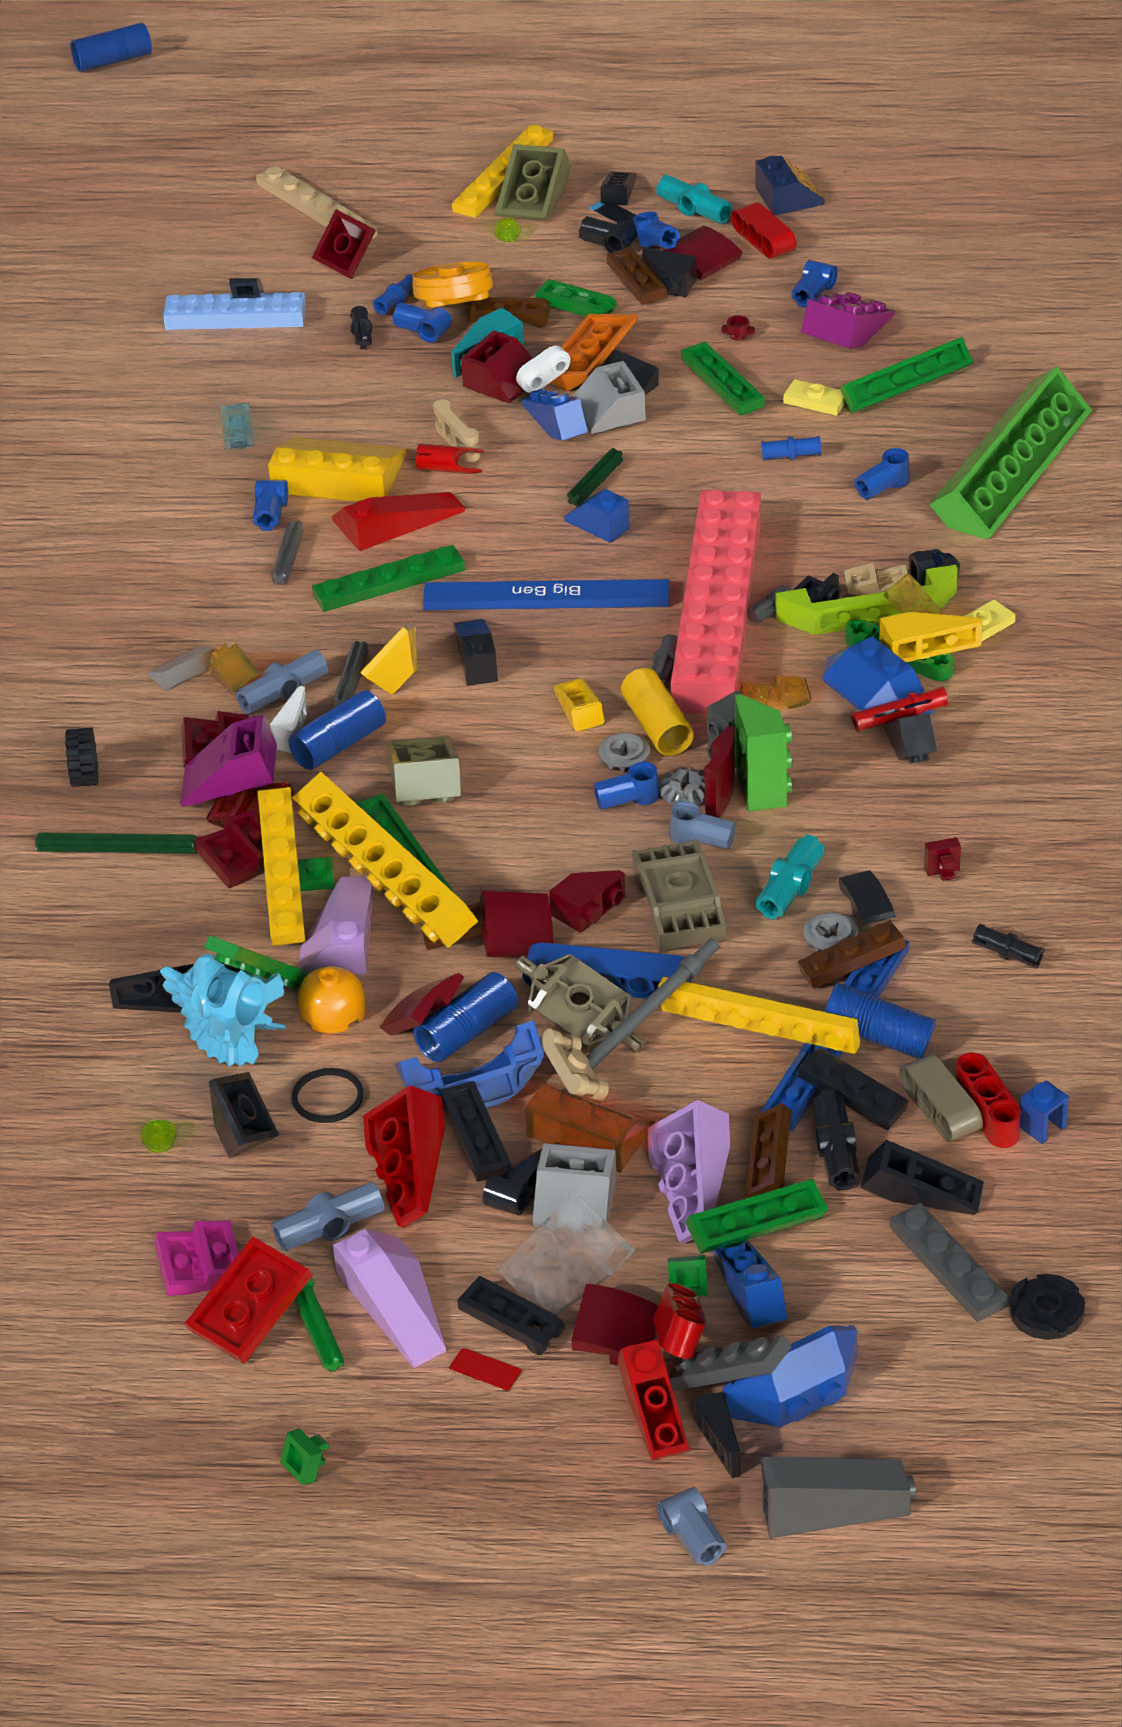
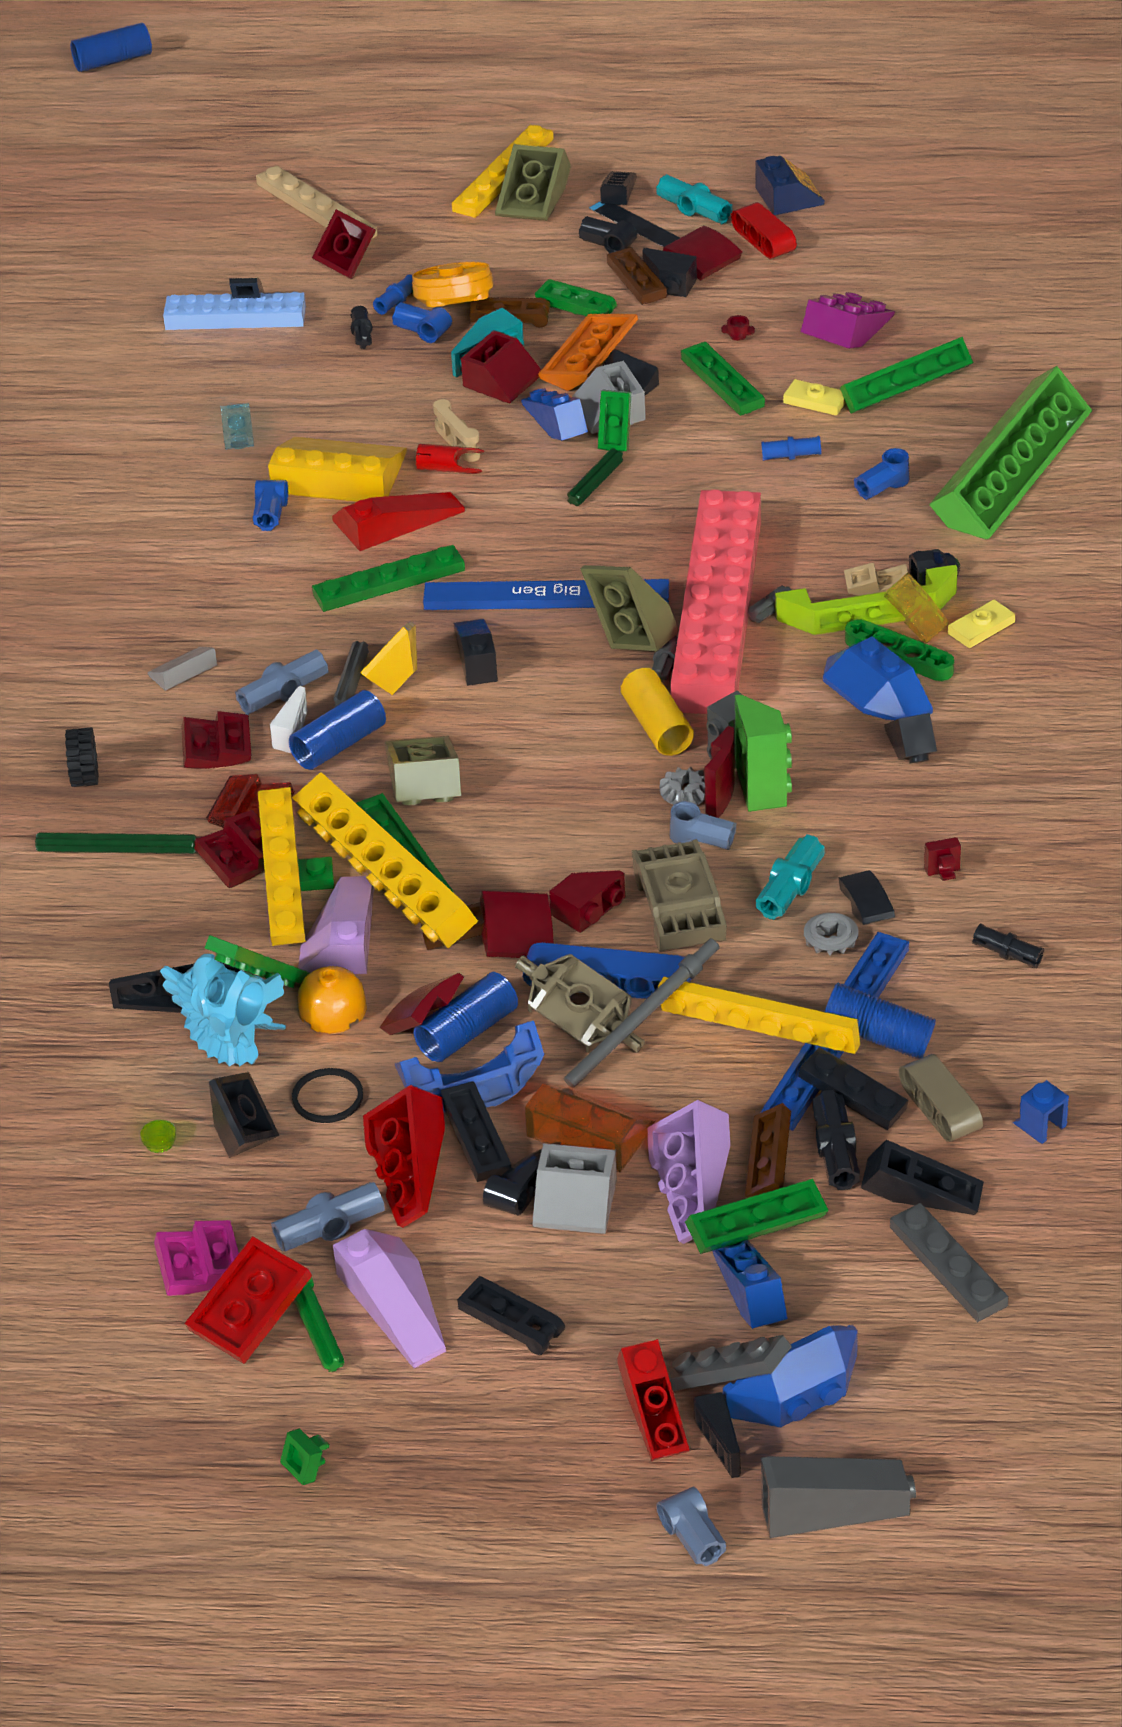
(231, 667): clear yellow slope -> none
(231, 763): magenta slope -> none
(287, 552): dark grey axle -> none
(485, 1369): red sticker -> none
(507, 229): clear neon green plate -> none
(543, 368): white plate -> none
(564, 1255): clear slope -> none
(573, 1065): tan plate -> none
(580, 704): yellow slope -> none
(602, 515): blue slope -> none
(612, 1321): dark red slope -> none
(613, 746): light grey gear -> none
(614, 420): none -> green plate
(629, 608): none -> olive slope
(638, 786): blue piece -> none
(655, 232): blue piece -> none
(679, 1320): red beam -> none
(689, 1272): green tile -> none
(781, 695): clear yellow slope -> none
(814, 280): blue piece -> none
(821, 590): black bracket -> none
(852, 954): reddish brown plate -> none
(928, 635): yellow slope -> none
(935, 699): red pin -> none
(997, 1106): red beam -> none
(1046, 1306): black tile -> none

